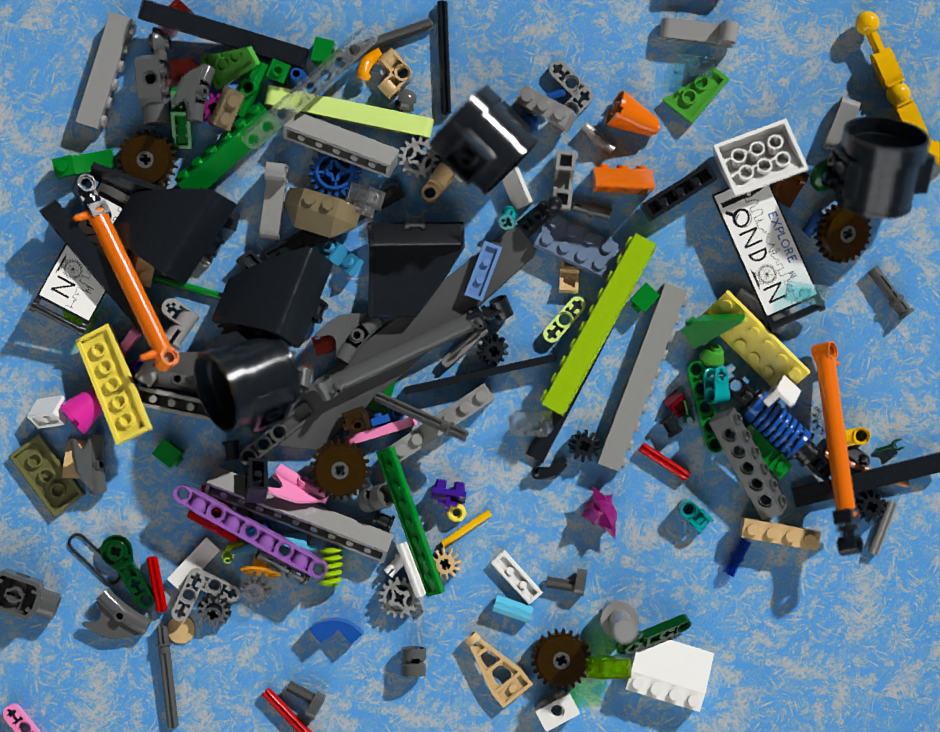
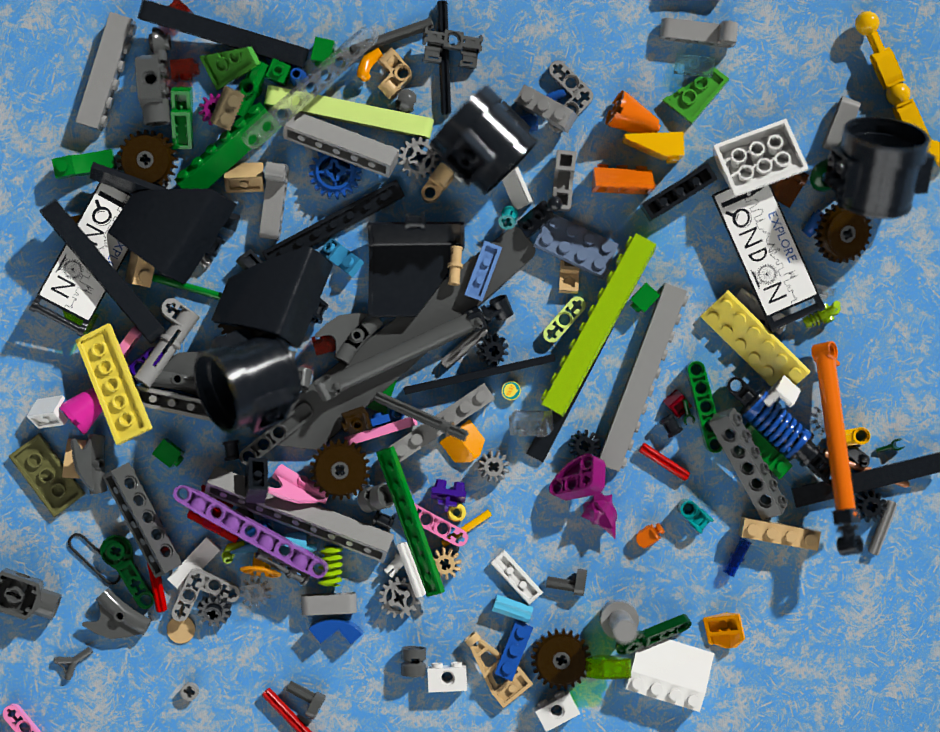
(72, 661): none -> dark grey piece
(96, 213): orange piece -> none
(142, 529): none -> dark grey brick
(167, 675): dark grey axle -> none
(185, 694): none -> light grey bush
(194, 91): dark grey pin -> none
(245, 178): none -> tan panel
(320, 212): dark tan wedge -> none
(329, 603): none -> light grey beam
(365, 199): clear brick -> none
(435, 521): none -> bright pink beam
(436, 39): none -> dark grey piece
(438, 684): none -> white brick
(455, 265): none -> tan pin
(467, 450): none -> light orange slope
(494, 459): none -> light grey gear
(511, 390): none -> tile
(513, 650): none -> blue plate
(551, 472): black arm -> none
(579, 478): none -> magenta beam
(591, 209): dark grey pin -> none
(597, 138): light grey pin -> none
(649, 535): none -> orange arm
(662, 146): none -> yellow slope
(707, 327): green slope -> none
(712, 356): bright green cone -> none
(716, 388): teal piece -> none
(724, 630): none -> light orange slope
(805, 293): clear light blue plate -> none
(824, 316): none -> lime piece
(895, 300): dark grey pin -> none

